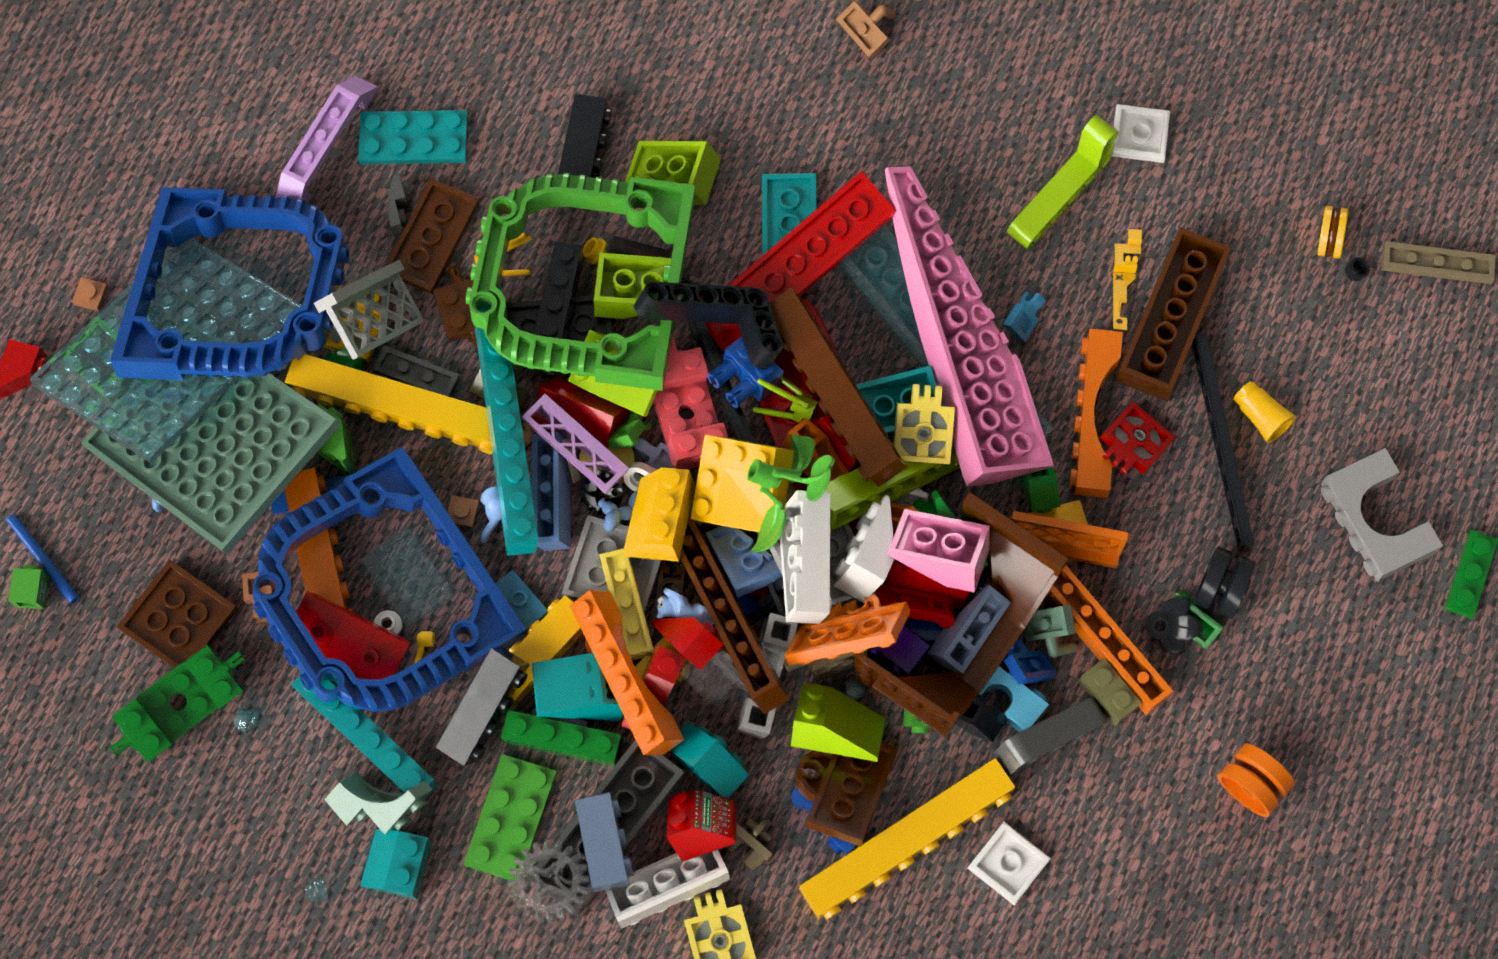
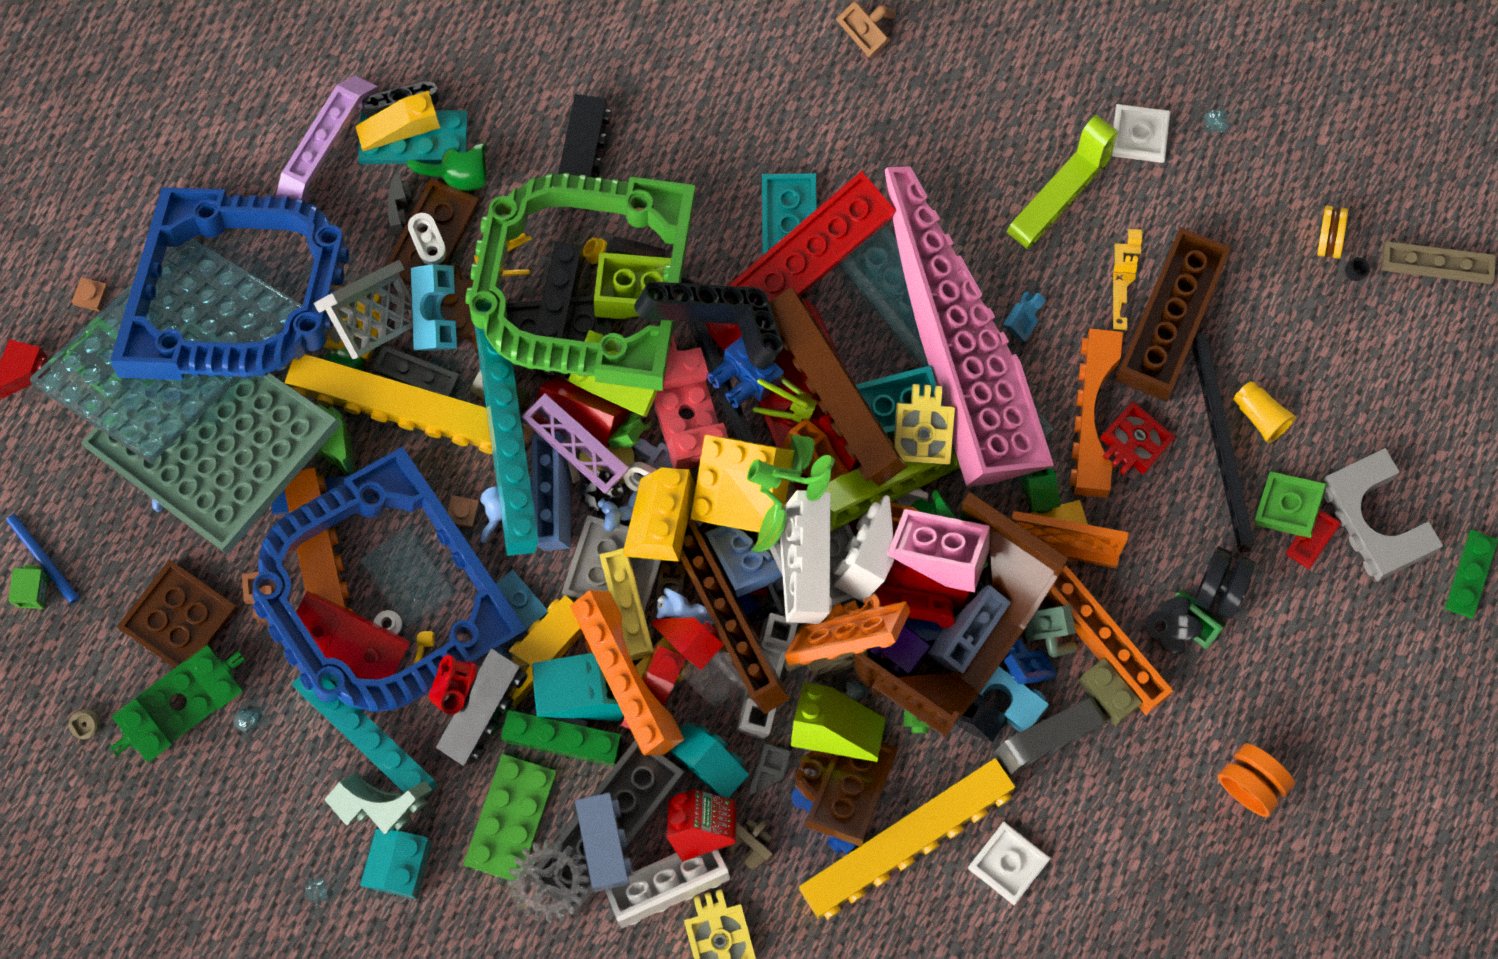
(84, 724): none -> dark tan tile
(377, 102): none -> black beam
(399, 121): none -> yellow slope
(427, 240): none -> white plate
(428, 288): none -> medium azure arch
(452, 682): none -> red piece
(459, 170): none -> green piece
(677, 162): lime slope -> none
(770, 768): none -> dark grey tile
(1215, 121): none -> clear light blue bush
(1290, 504): none -> bright green tile
(1307, 550): none -> red plate

